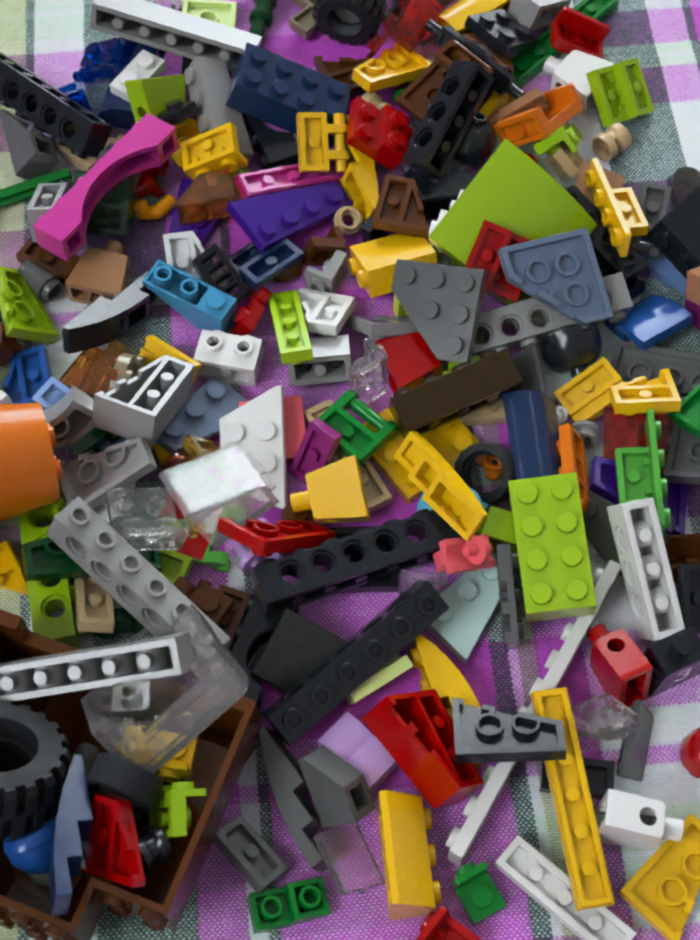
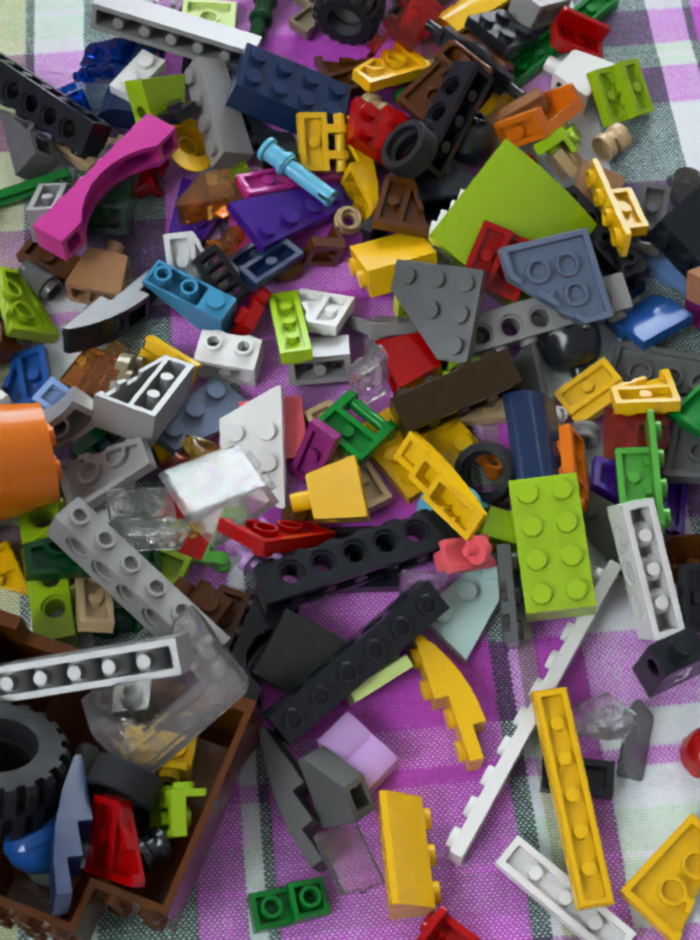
(156, 211): light orange arm -> none
(212, 151): yellow bracket -> none
(230, 240): none -> clear orange arm
(250, 854): dark grey plate -> none
(287, 165): none -> medium azure pin
(331, 275): light grey bracket -> none
(419, 158): none -> black tyre
(421, 741): red wedge -> none
(477, 892): green bracket -> none
(494, 736): wing -> none
(619, 665): red torso -> none
(635, 821): white torso -> none

